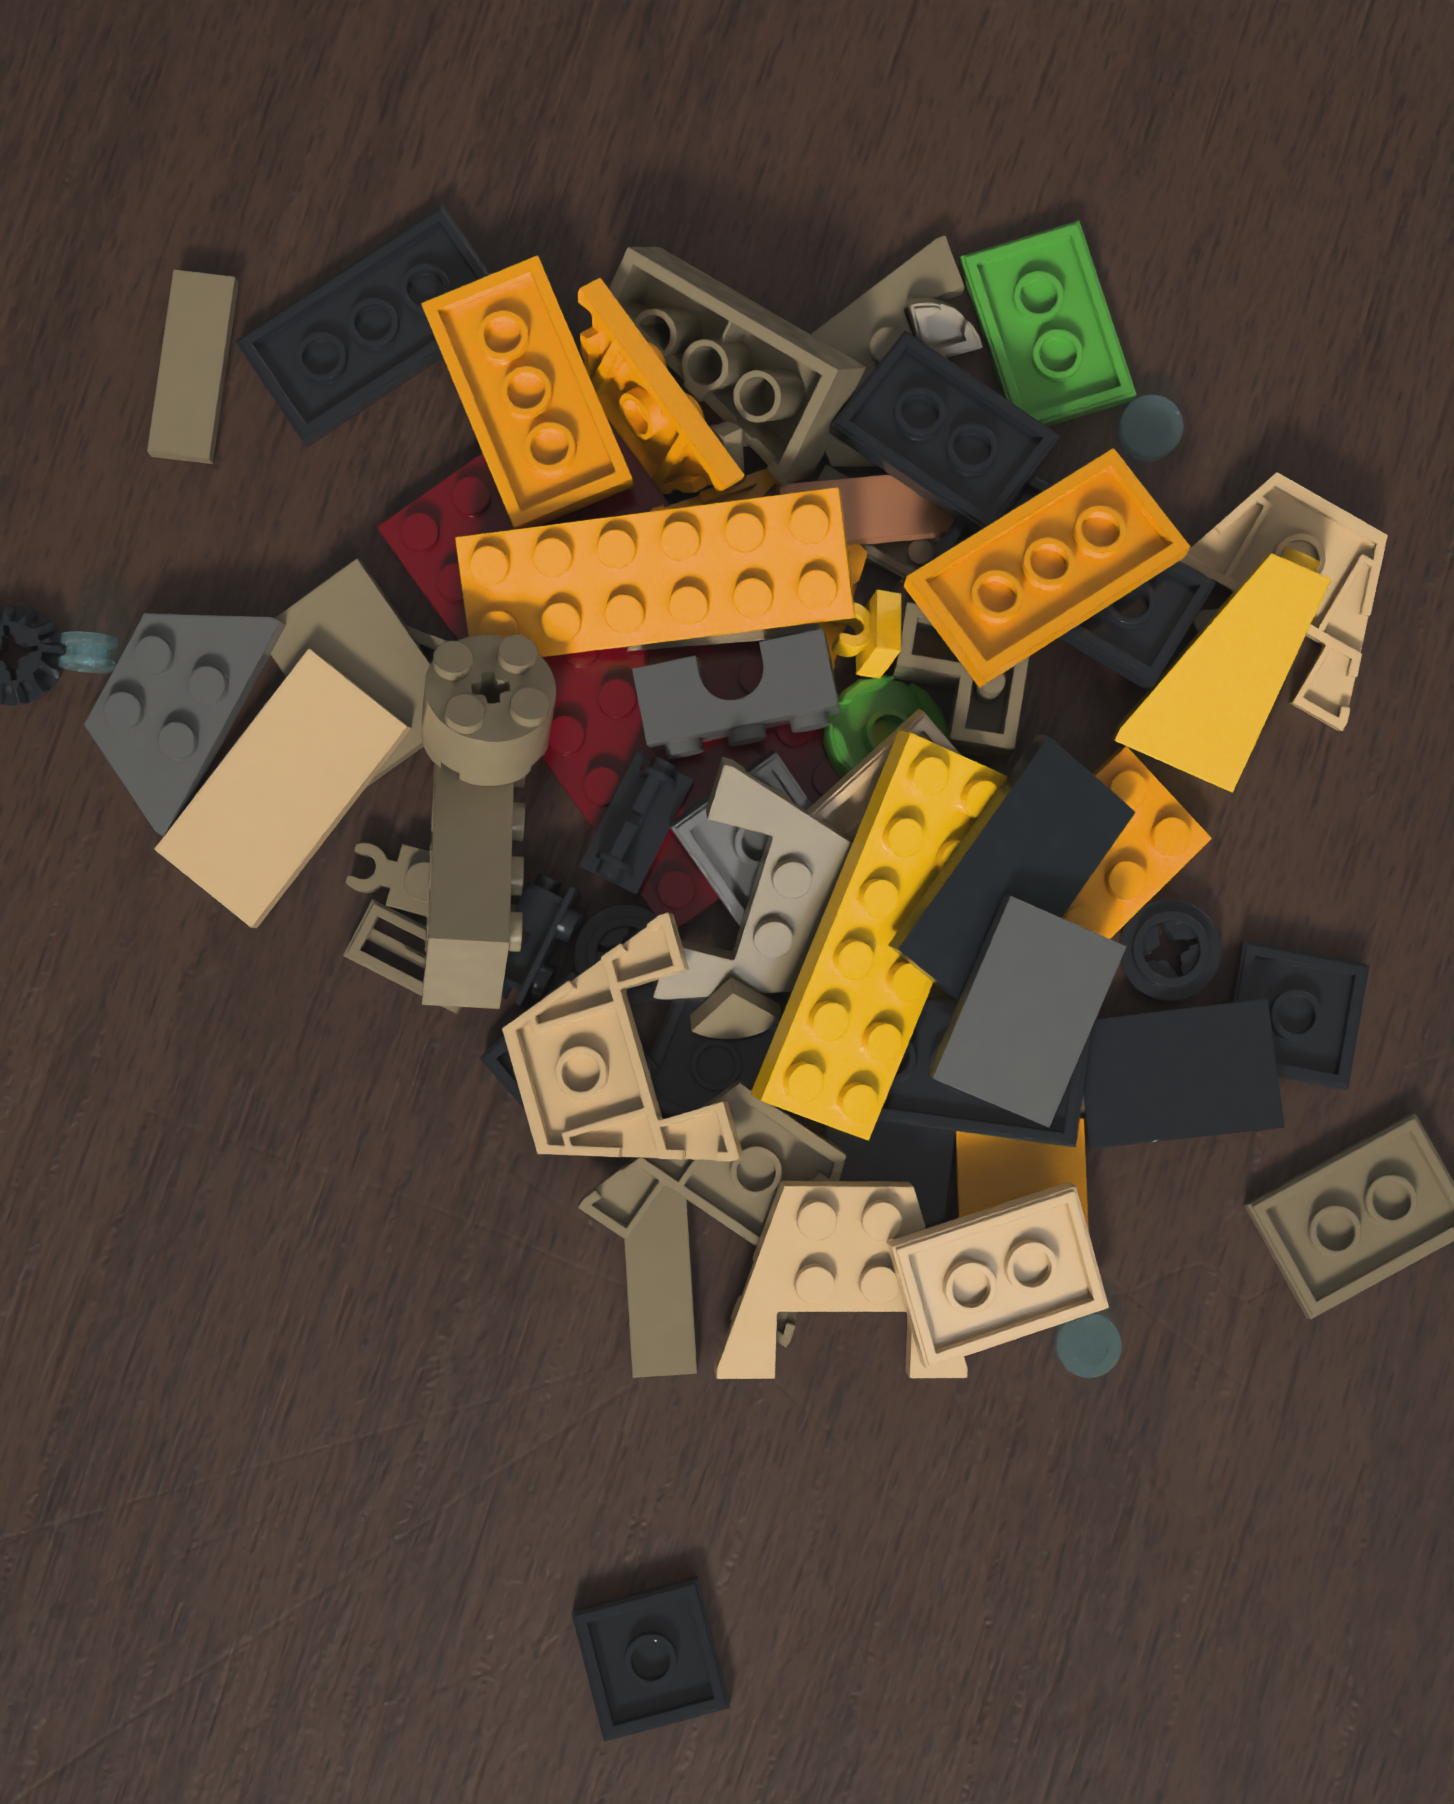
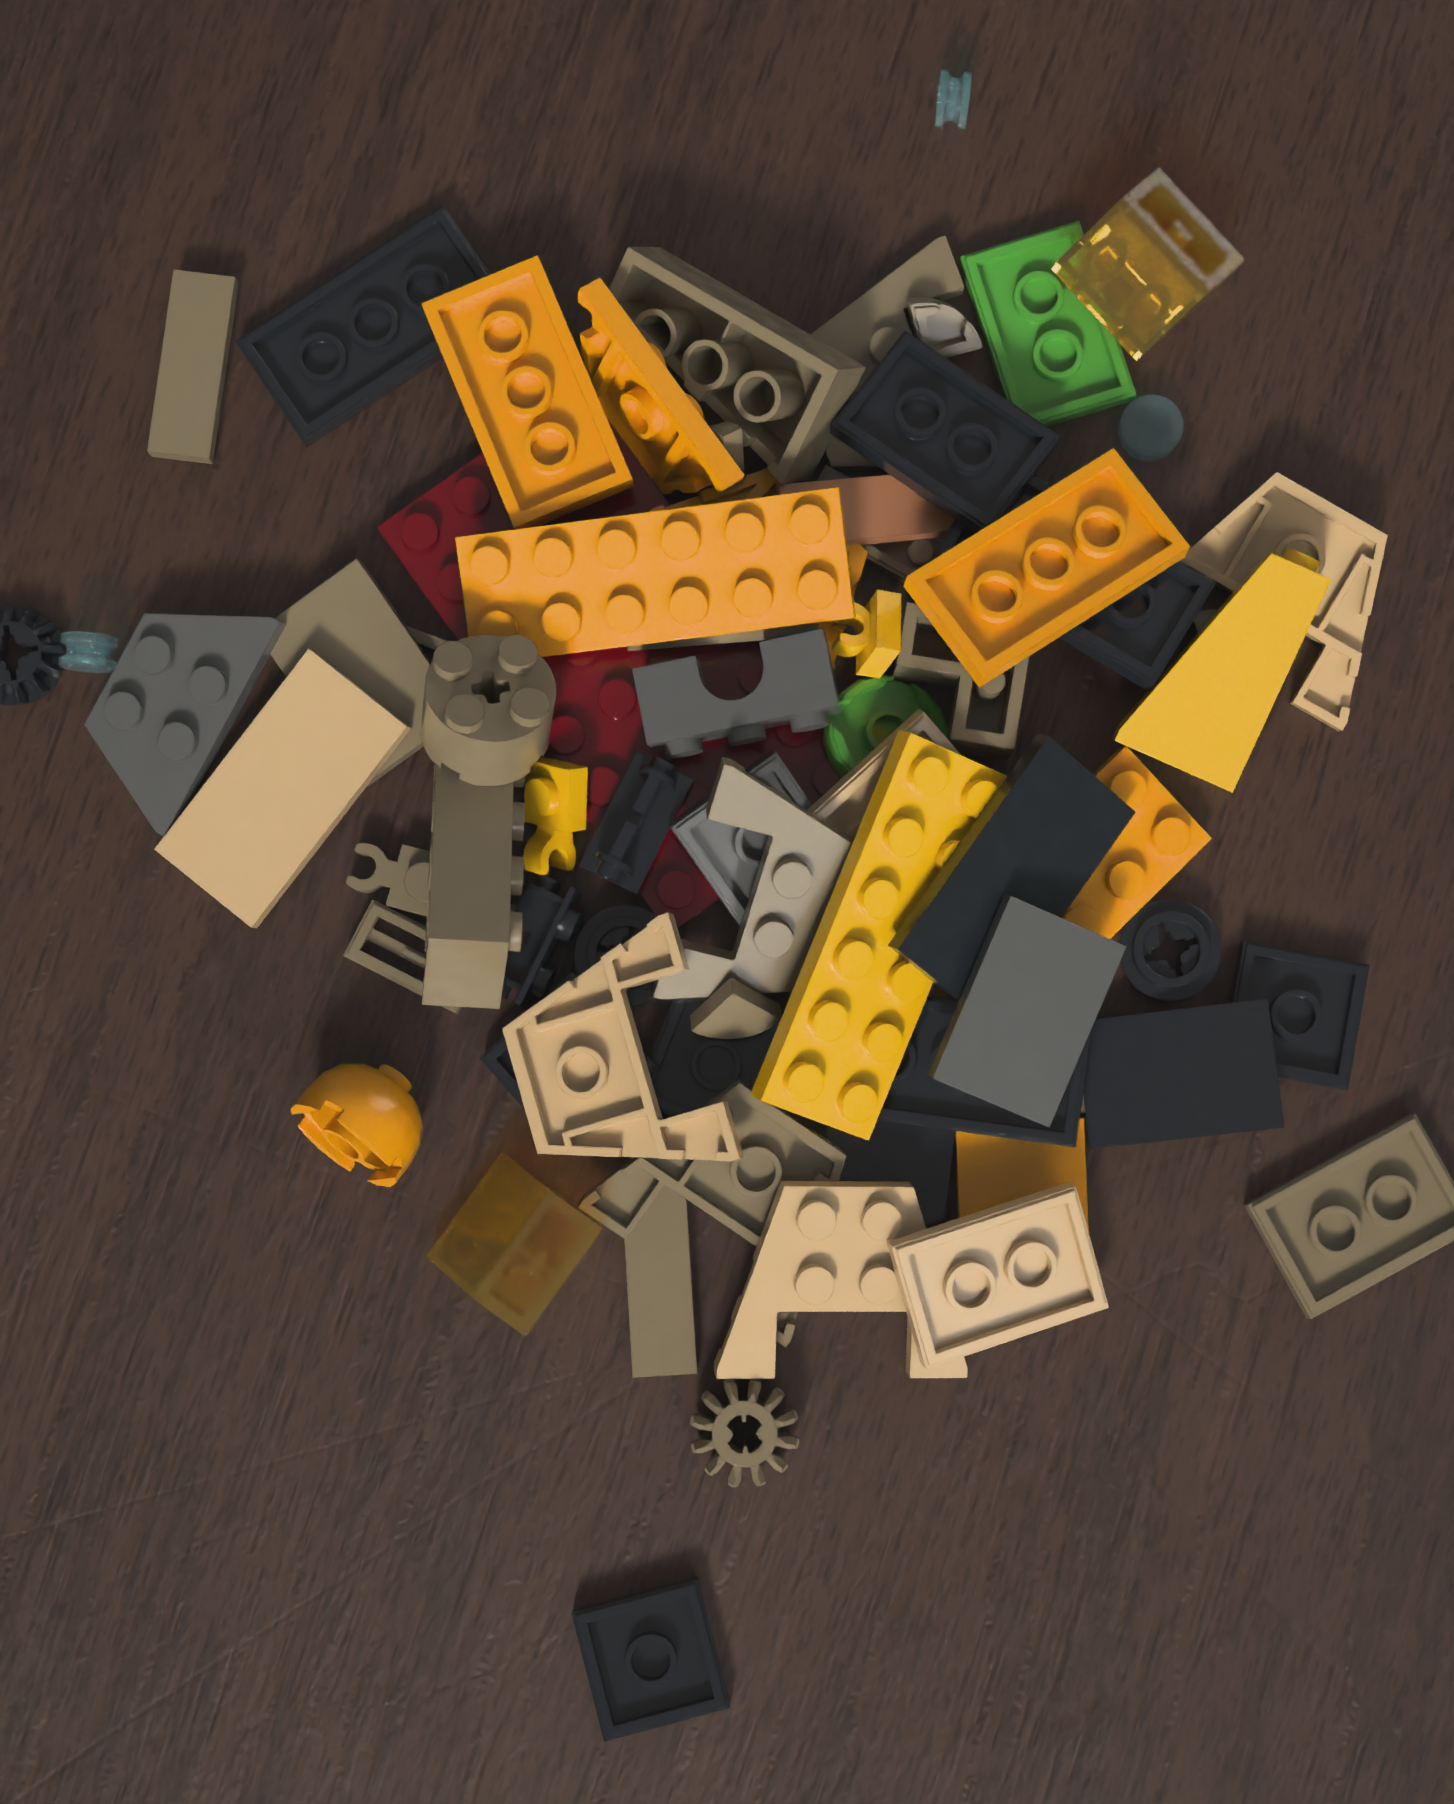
(363, 1118): none -> light orange cylinder
(515, 1243): none -> clear yellow slope
(558, 806): none -> yellow plate
(765, 1430): none -> dark tan gear
(953, 99): none -> clear light blue bush
(1088, 1345): clear light blue tile -> none
(1147, 264): none -> clear yellow slope

